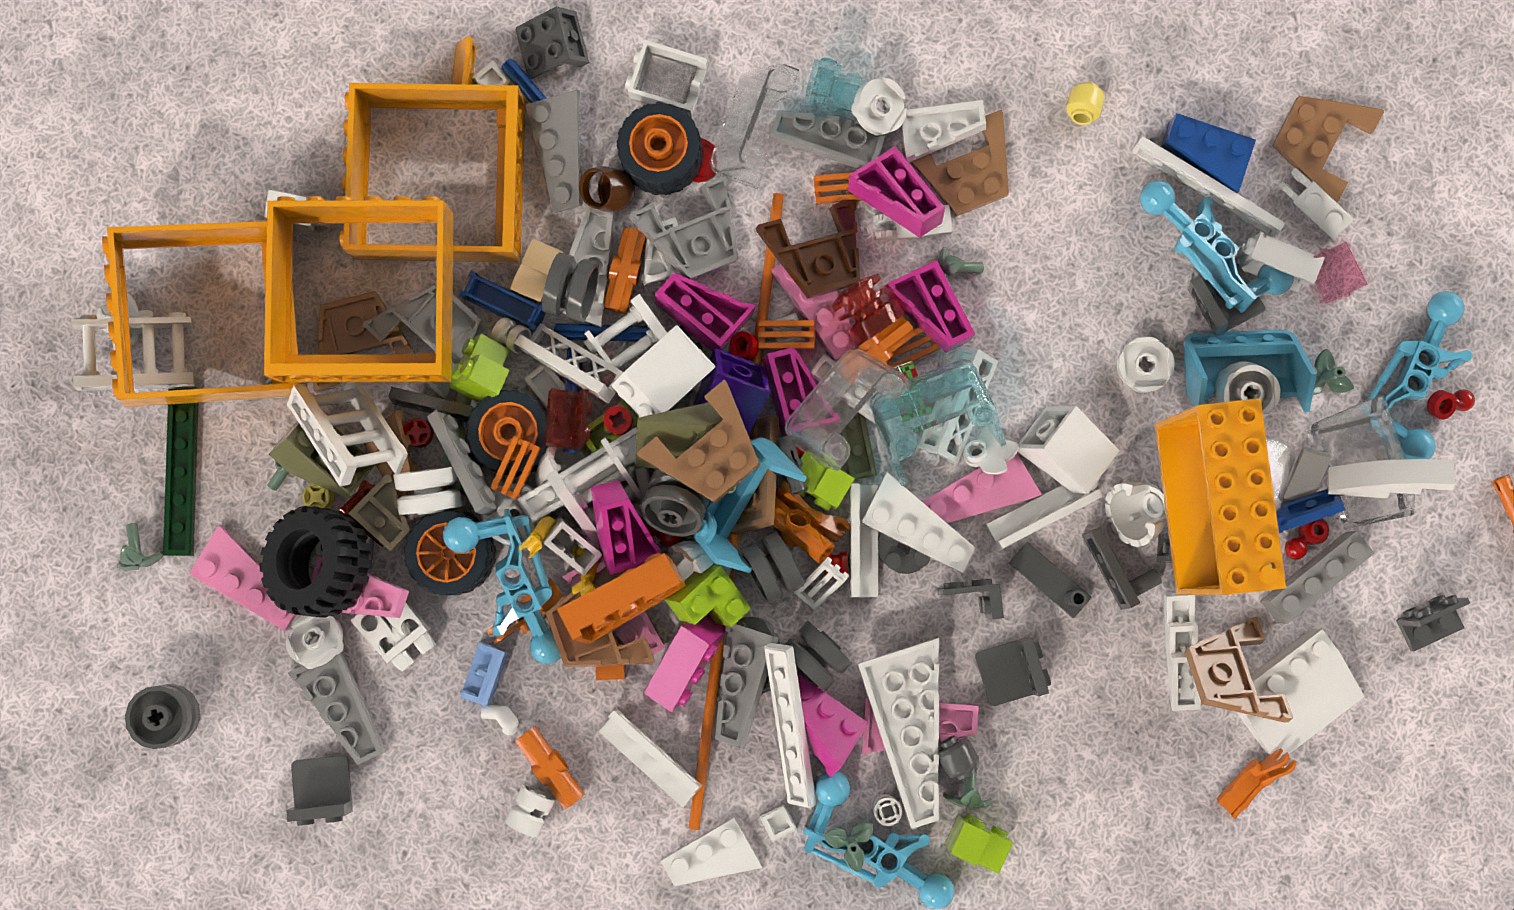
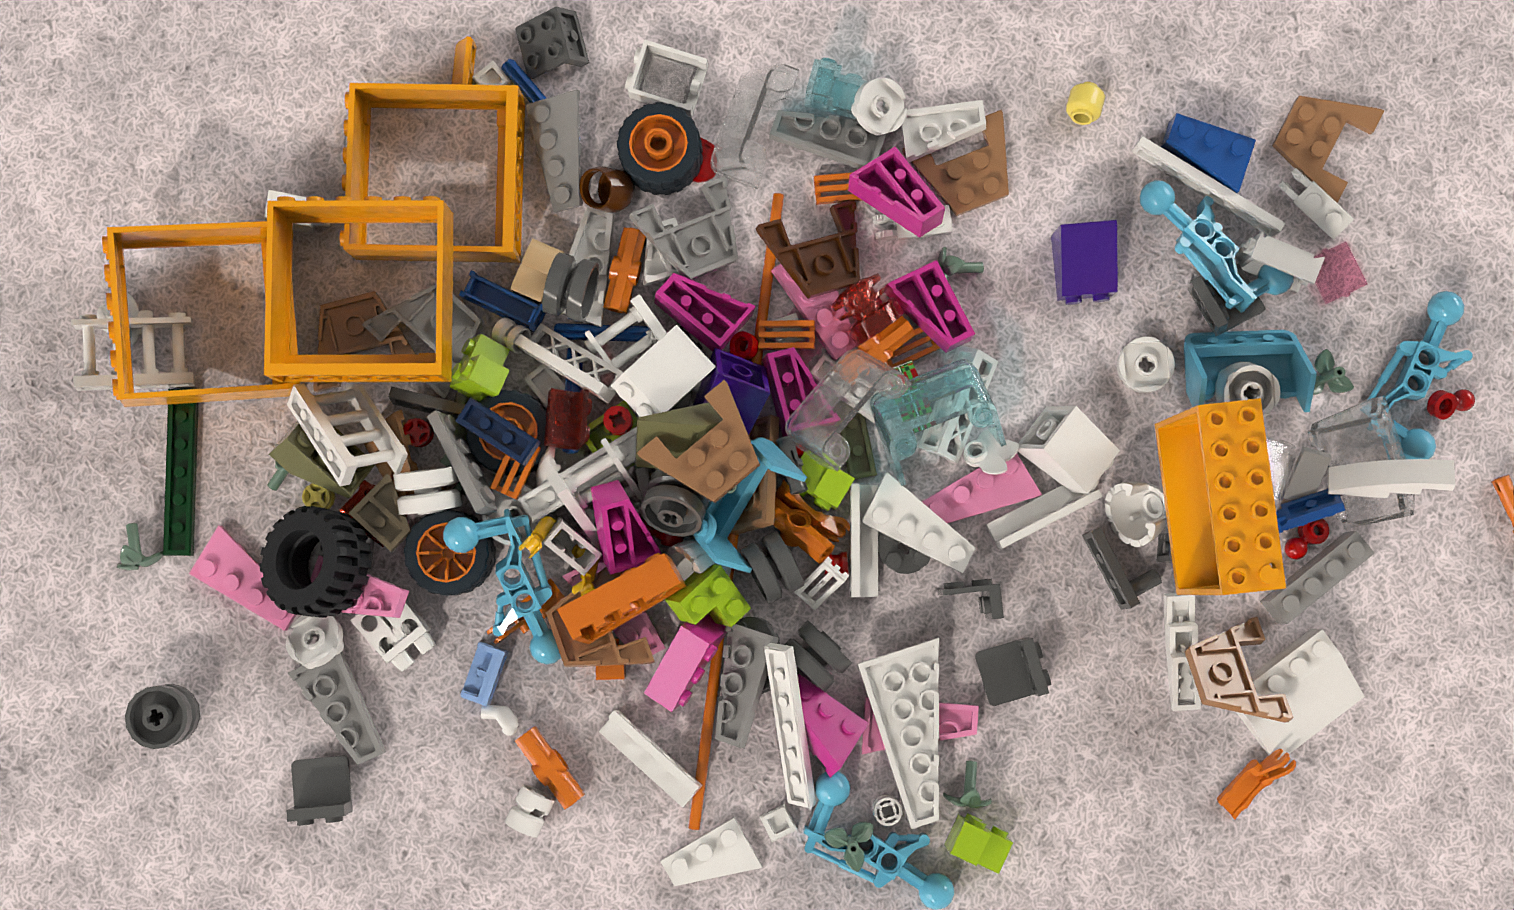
(498, 431): none -> dark blue tile
(958, 757): dark grey head -> none
(1050, 580): dark grey piece -> none
(1085, 261): none -> dark purple slope
(1432, 622): dark grey bracket -> none

